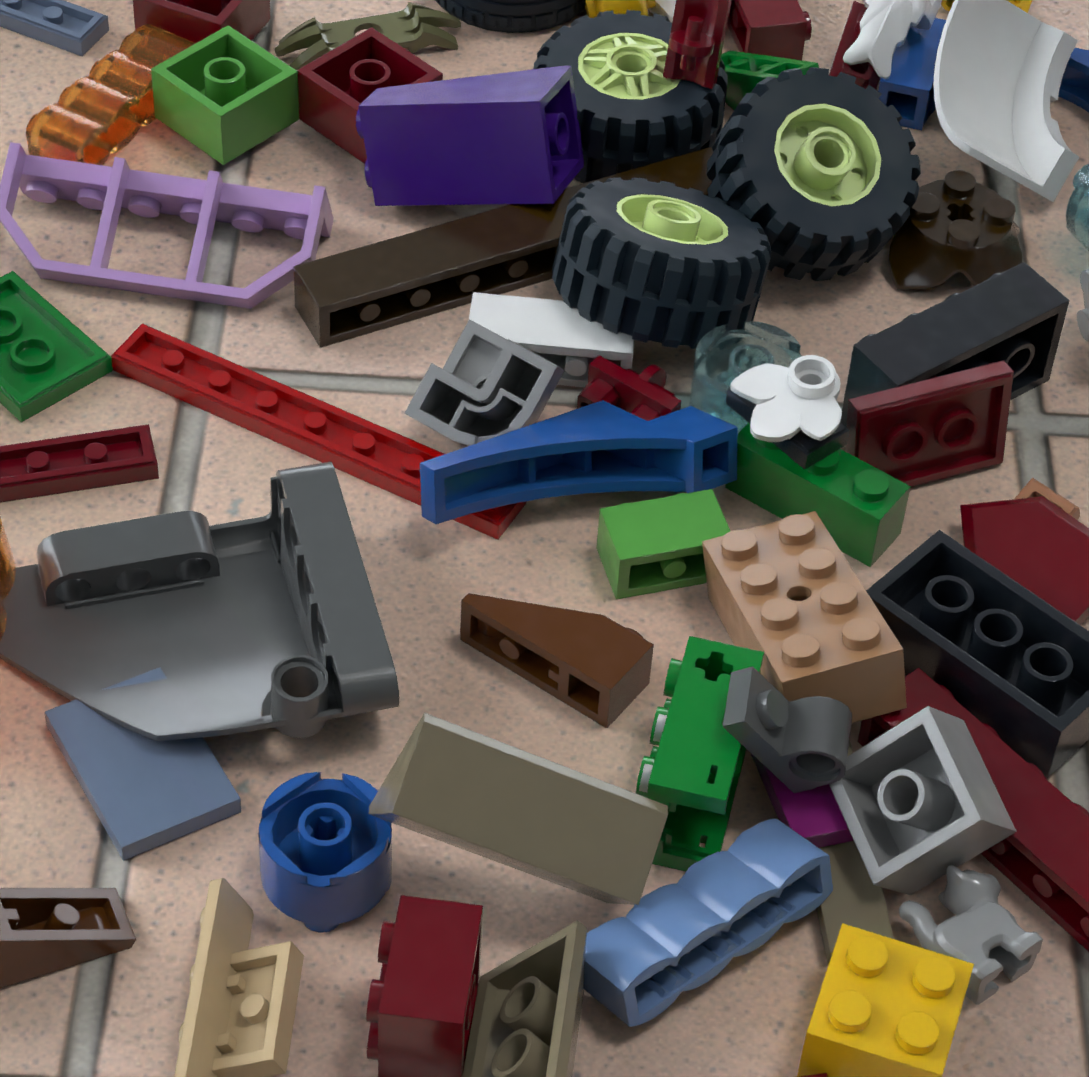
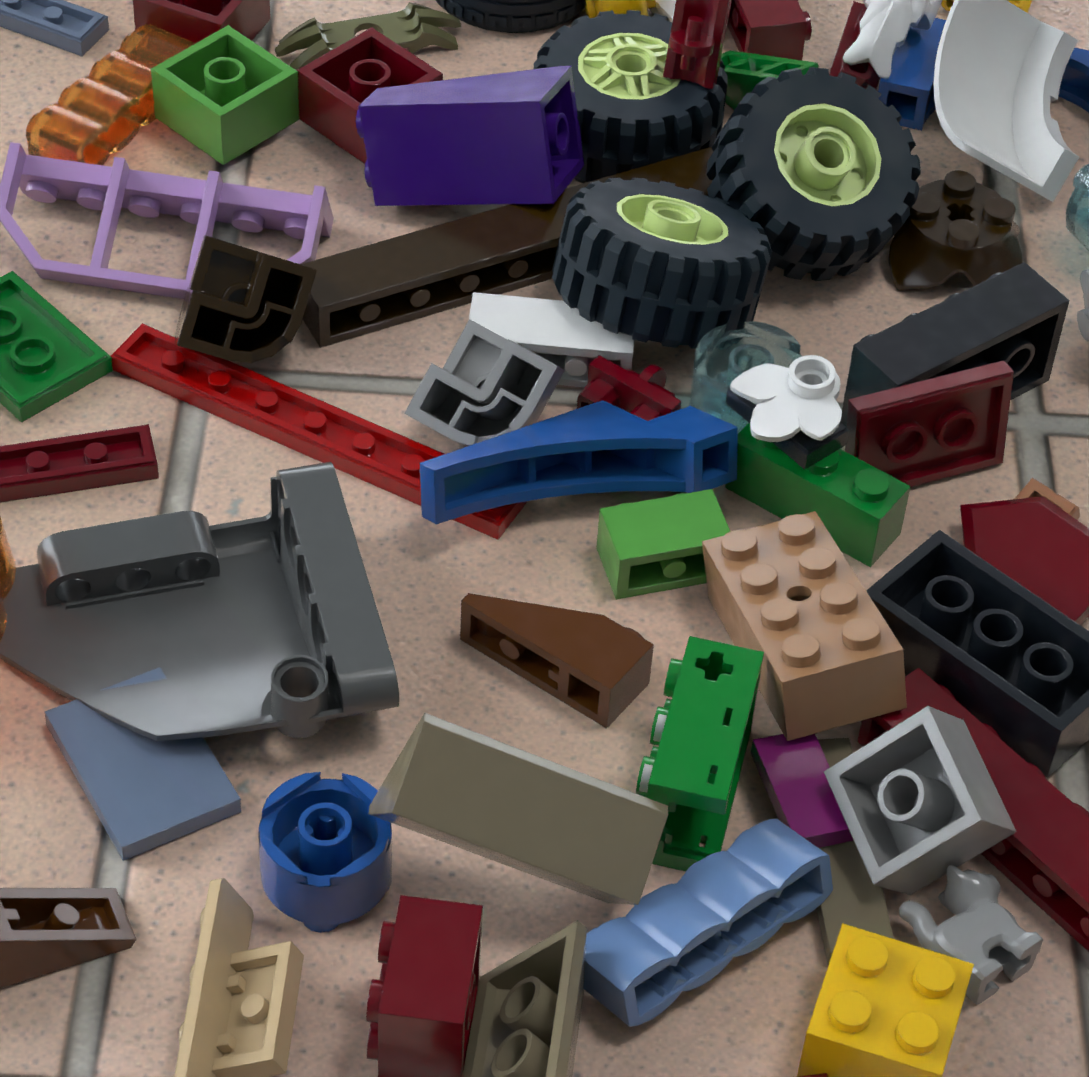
(242, 302): none -> dark brown brick
(796, 740): dark grey plate -> none

